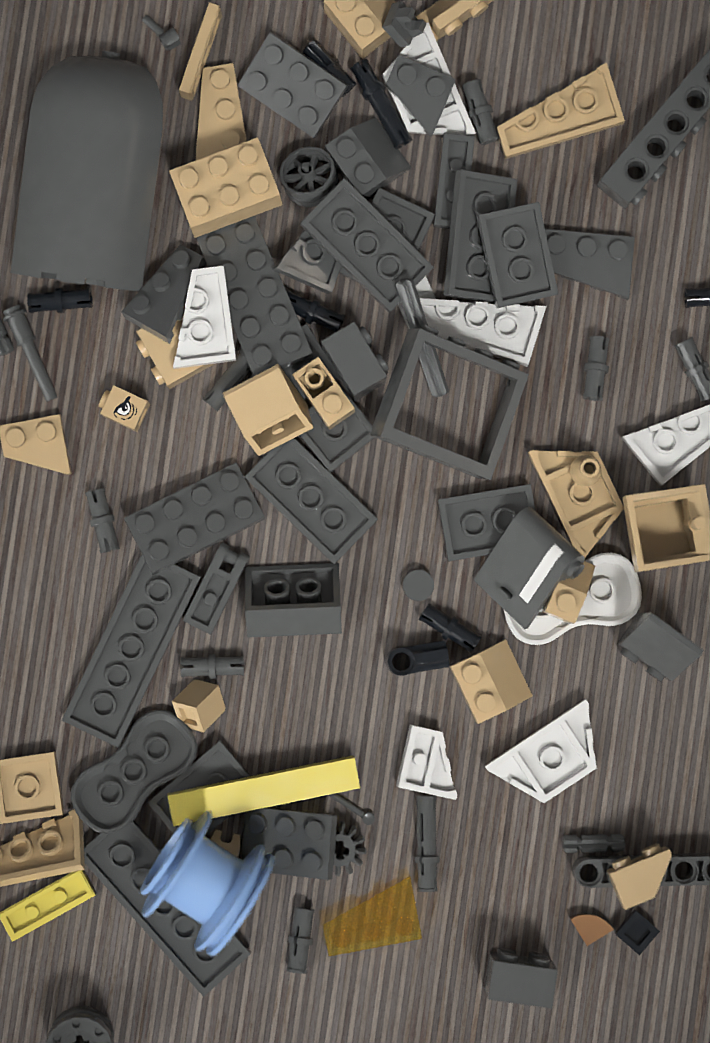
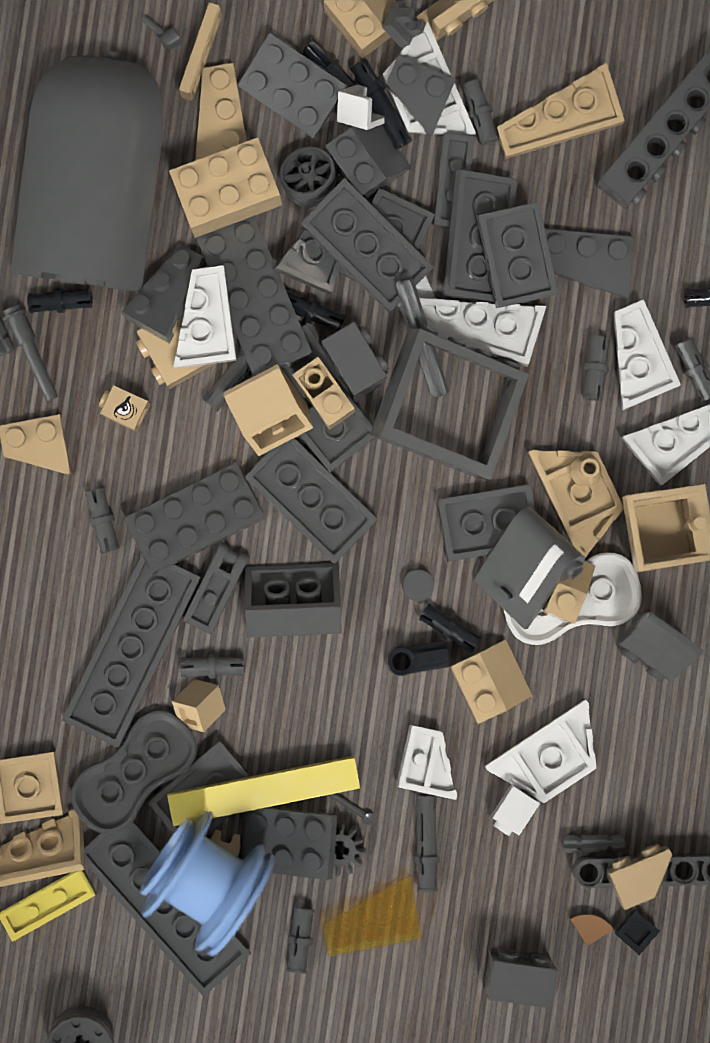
(356, 108): none -> white panel
(514, 811): none -> white brick
(641, 356): none -> white wing

